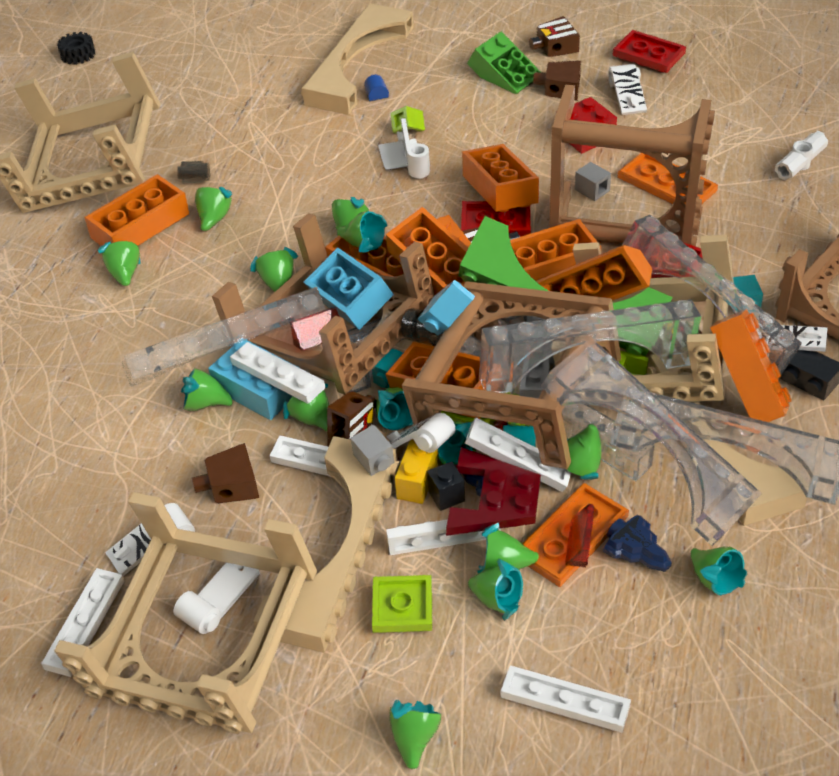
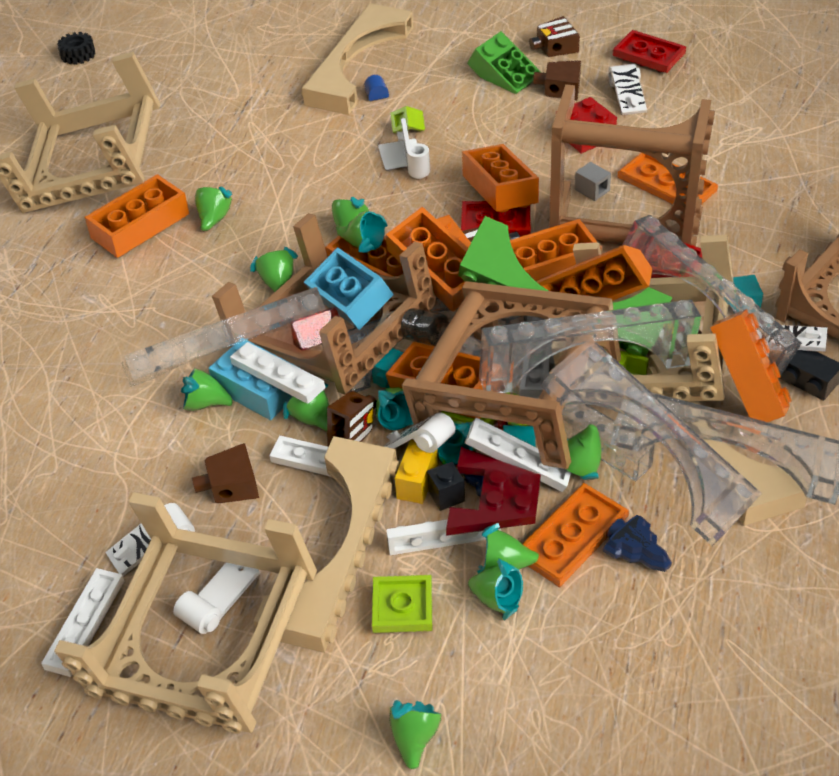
(121, 260): bright green hat -> none
(193, 171): clear smoke brick -> none
(372, 450): light grey brick -> none
(445, 307): medium azure slope -> none
(566, 698): white plate -> none
(580, 537): clear red slope -> none
(719, 569): teal hat -> none
(801, 155): white piece -> none

